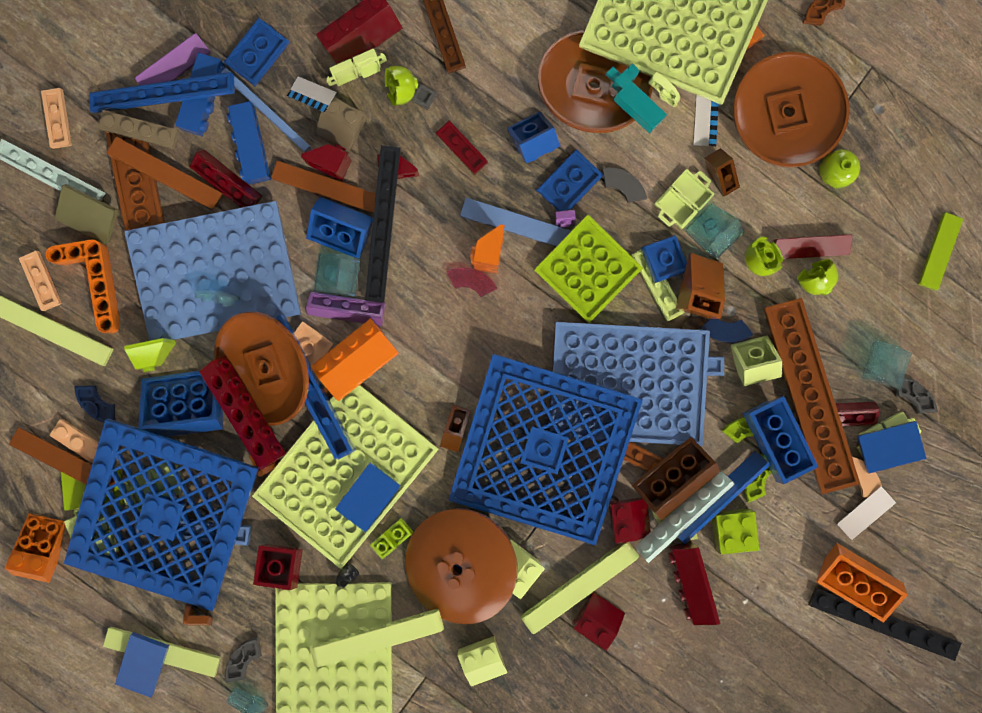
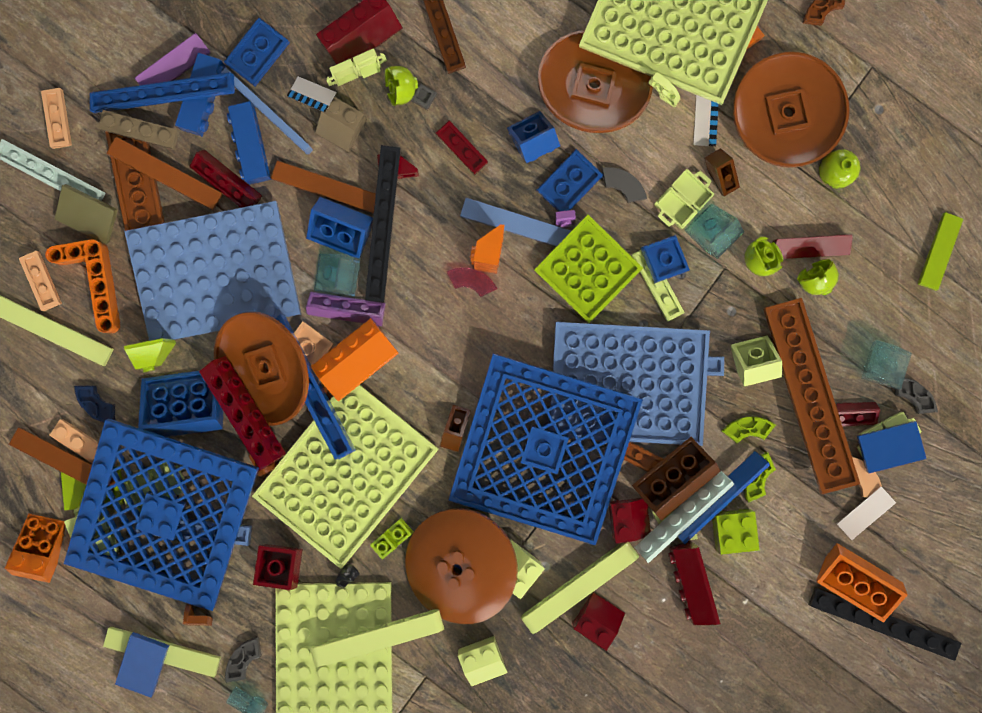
(225, 298): clear light blue slope -> none
(329, 160): dark red slope -> none
(368, 497): blue tile -> none
(634, 100): teal piece -> none
(702, 288): dark orange slope -> none
(725, 331): dark blue tile -> none
(780, 440): blue slope -> none

